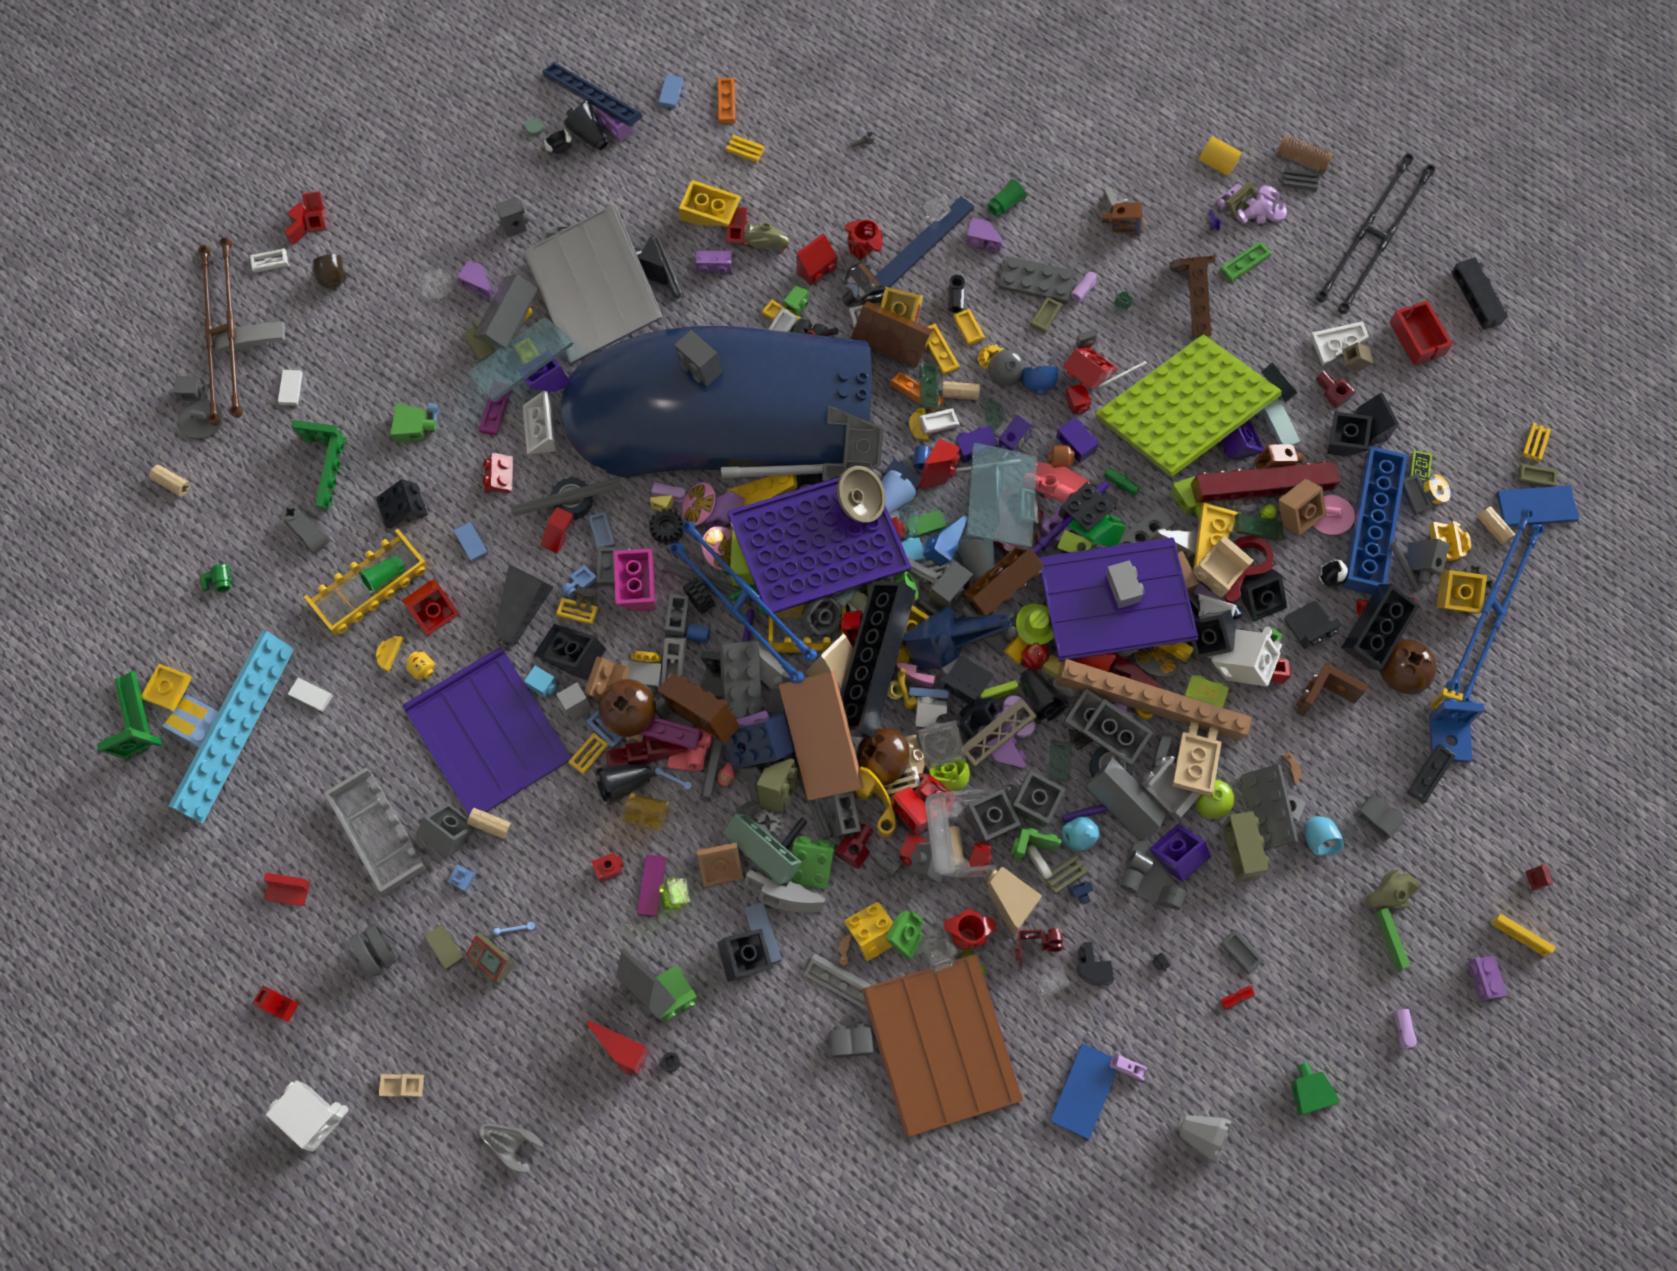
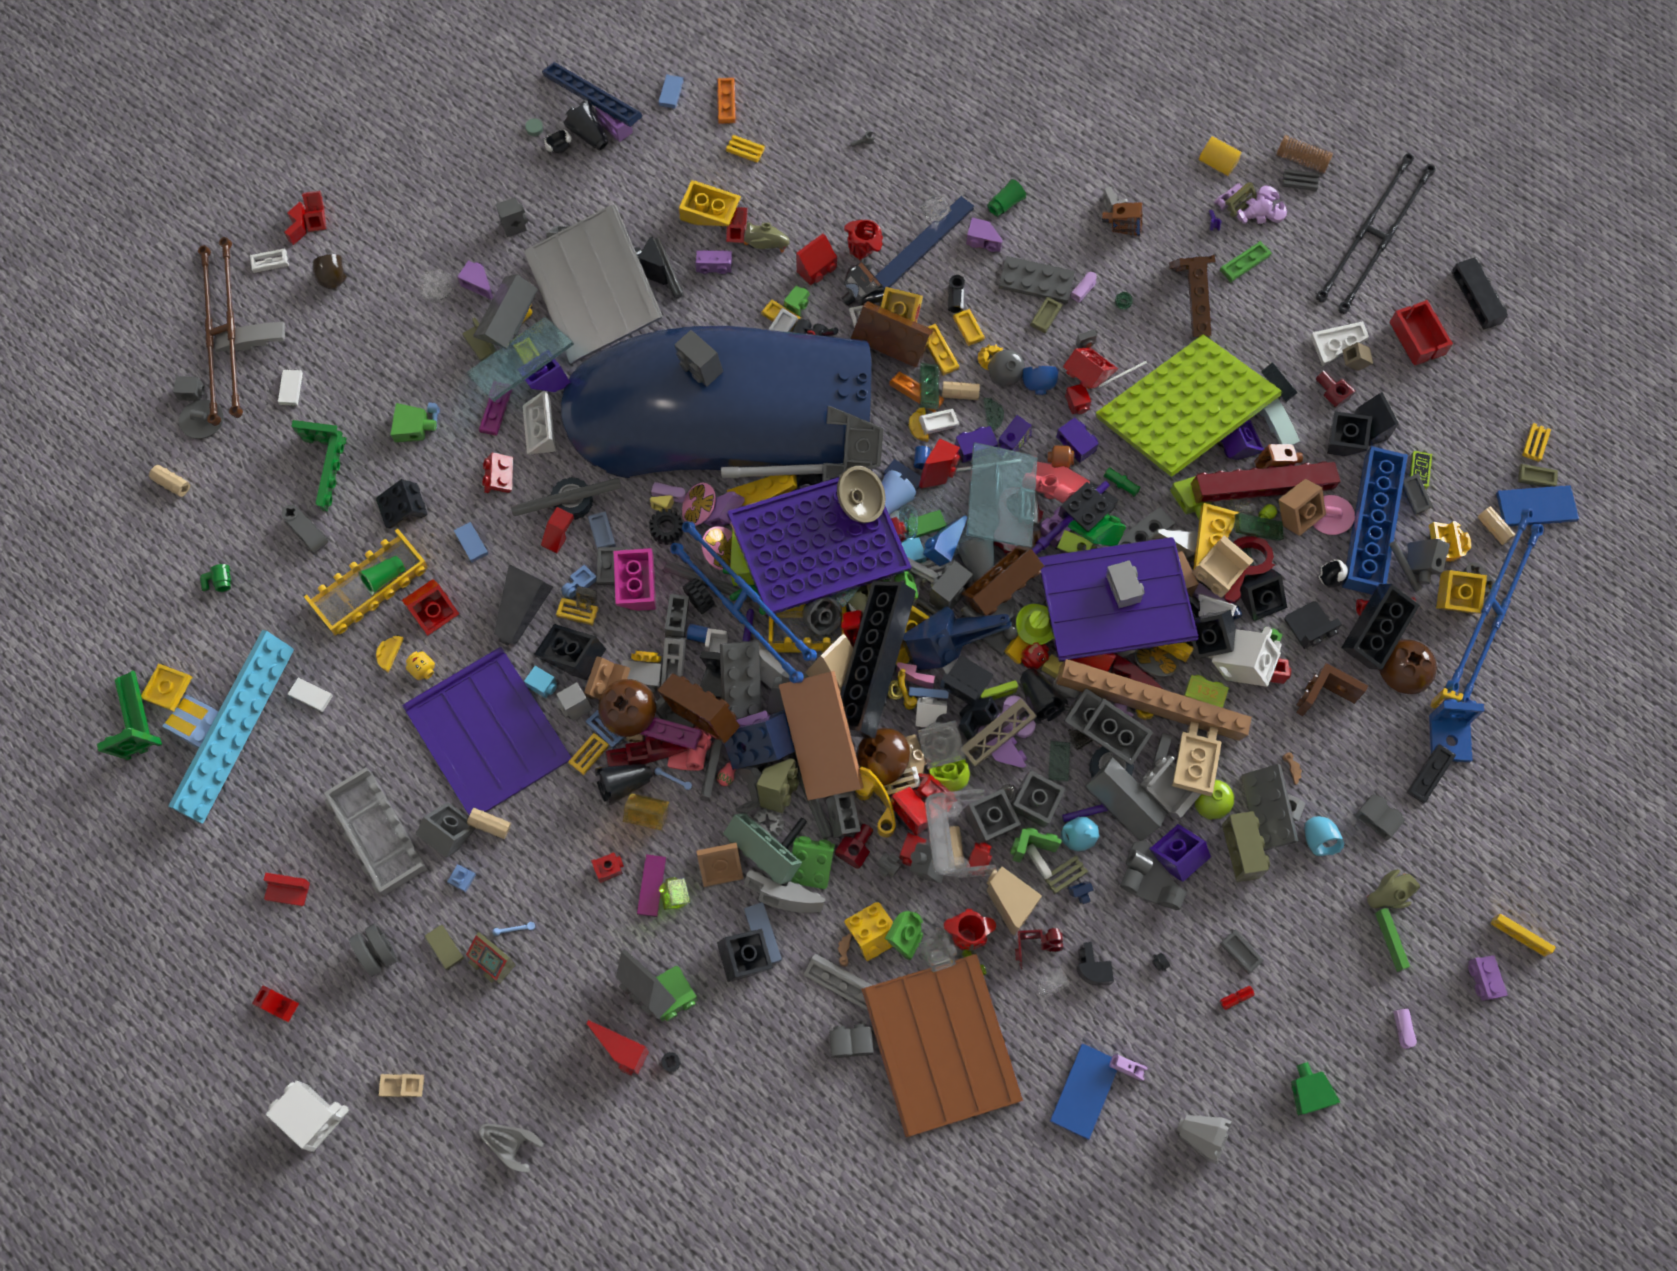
(714, 639): none -> white panel
(1436, 489): yellow piece -> none
(1539, 877): dark red tile -> none

